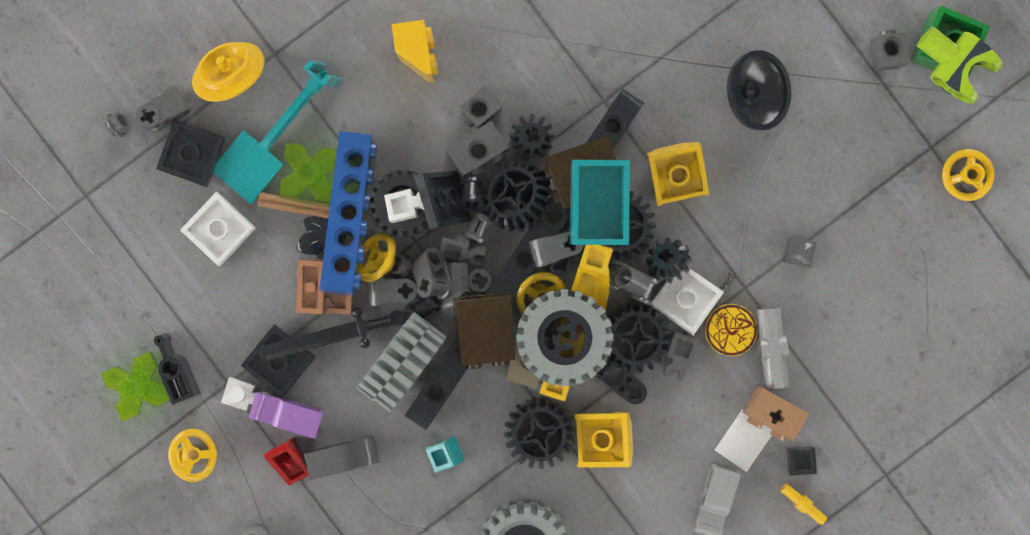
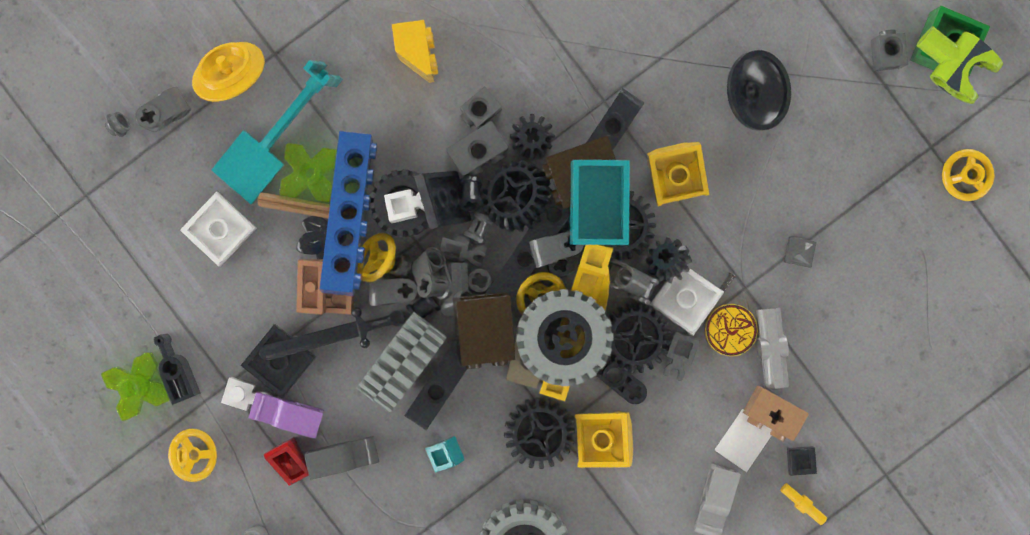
(190, 153): black plate -> none

